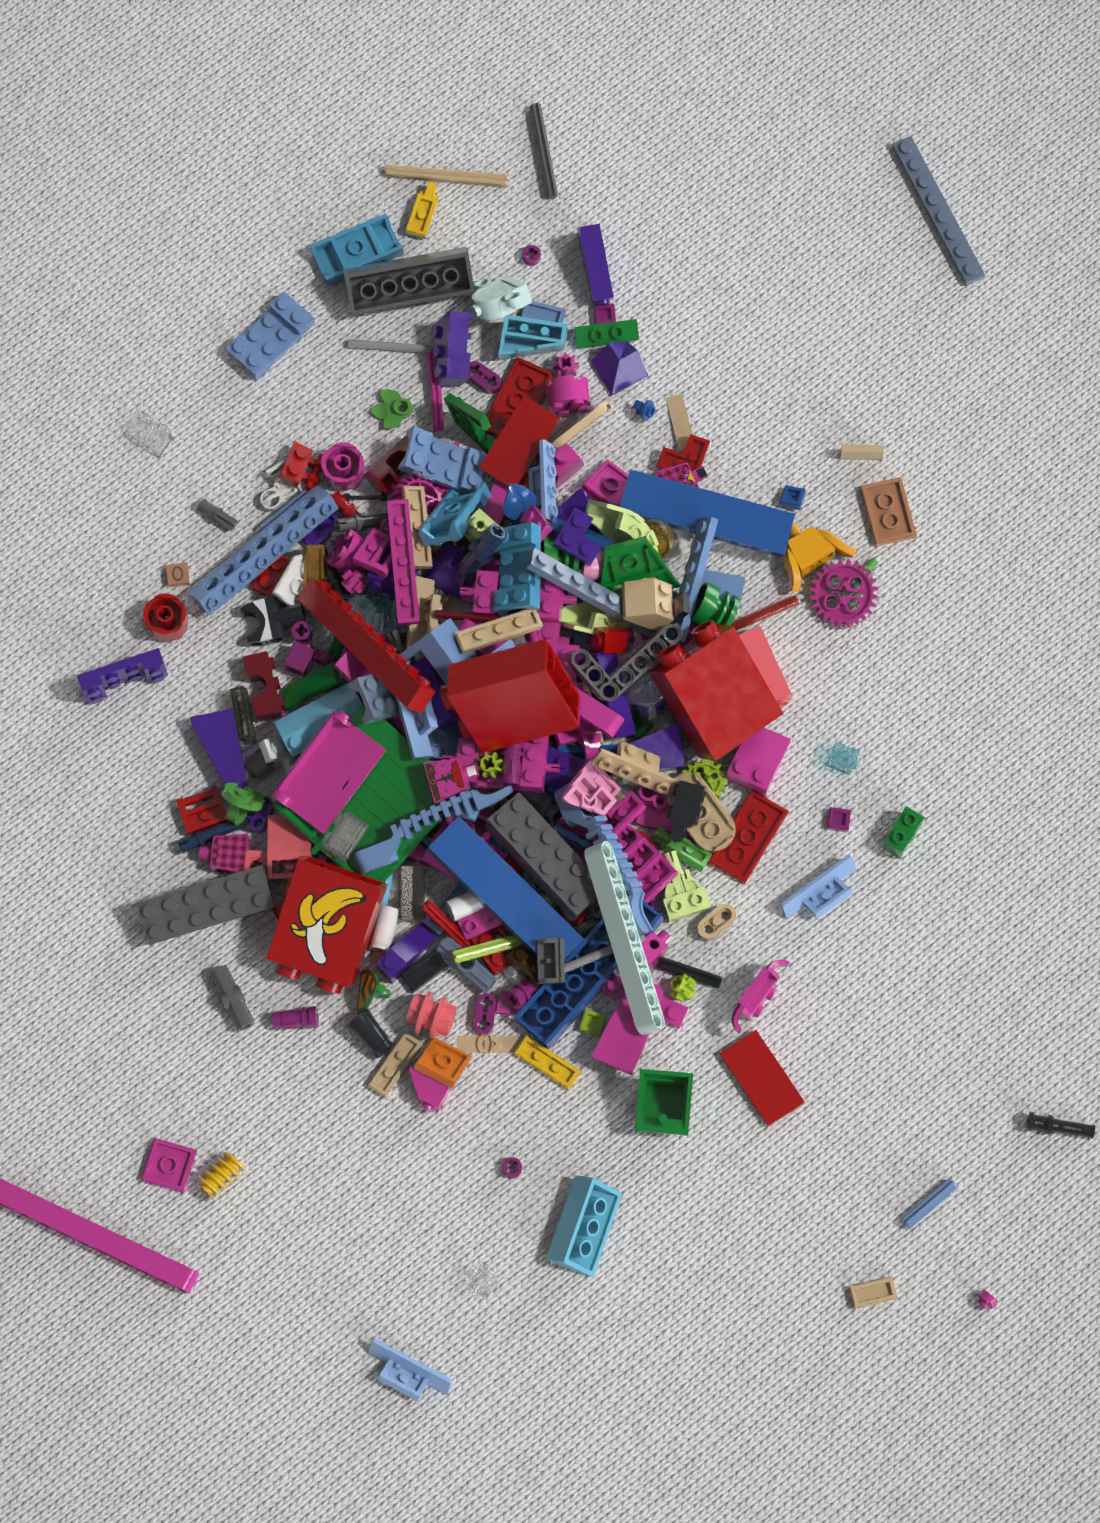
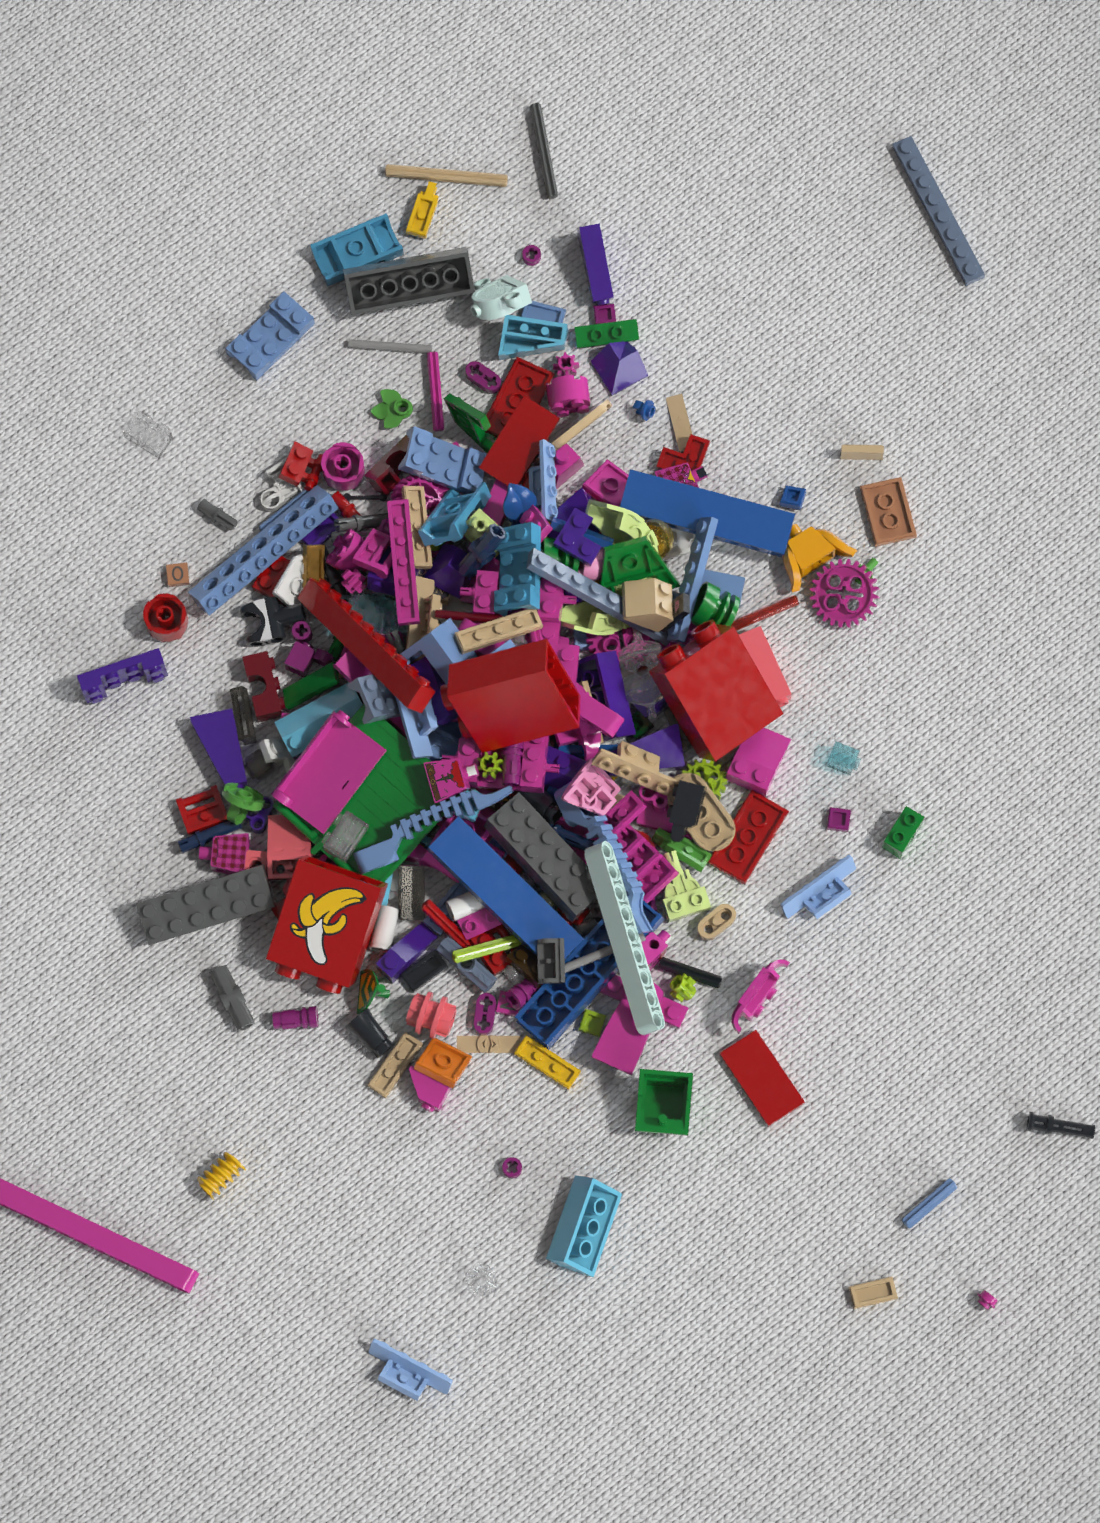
(169, 1165): dark pink tile -> none
(450, 348): dark purple wedge -> none
(609, 639): red brick -> none
(627, 666): dark grey beam -> none

